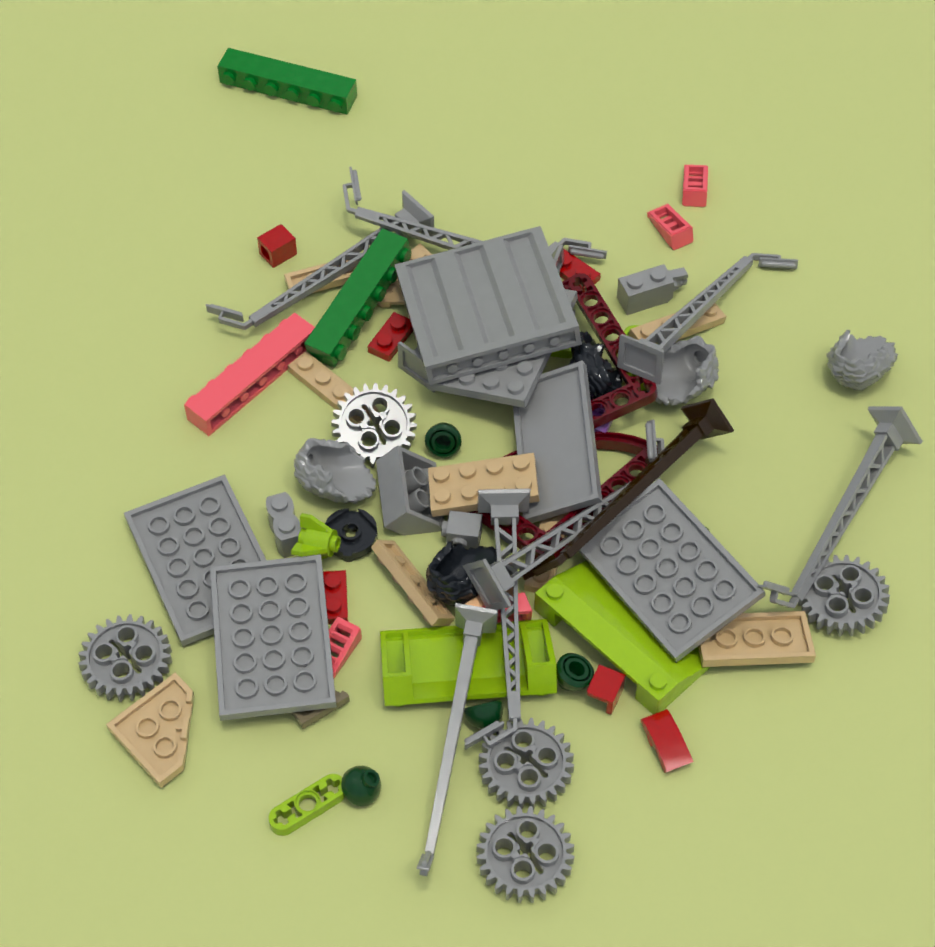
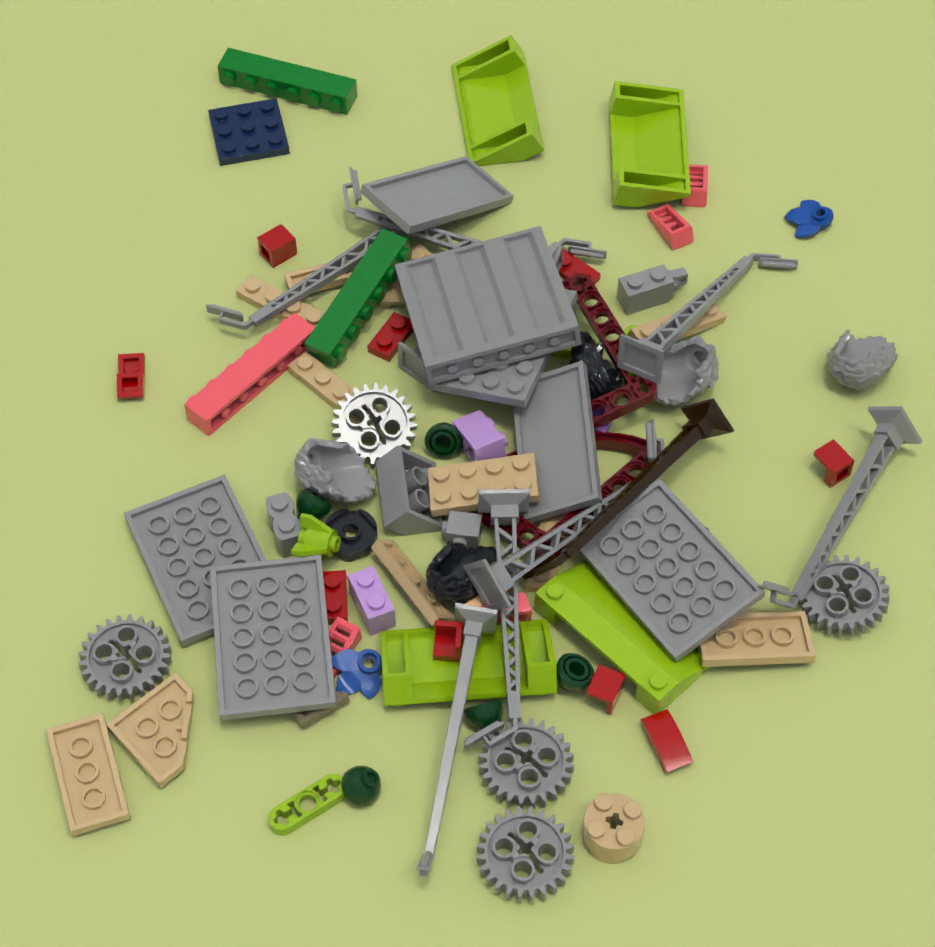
(87, 774): none -> tan plate
(131, 376): none -> red slope
(248, 132): none -> dark blue plate
(260, 293): none -> tan plate
(312, 505): none -> dark green brick
(355, 675): none -> blue plate
(371, 600): none -> lavender brick
(436, 194): none -> light grey tile
(448, 640): none -> red panel
(480, 437): none -> lavender brick
(497, 105): none -> lime slope
(610, 812): none -> tan brick
(648, 144): none -> lime slope
(809, 218): none -> blue plate
(836, 461): none -> red panel

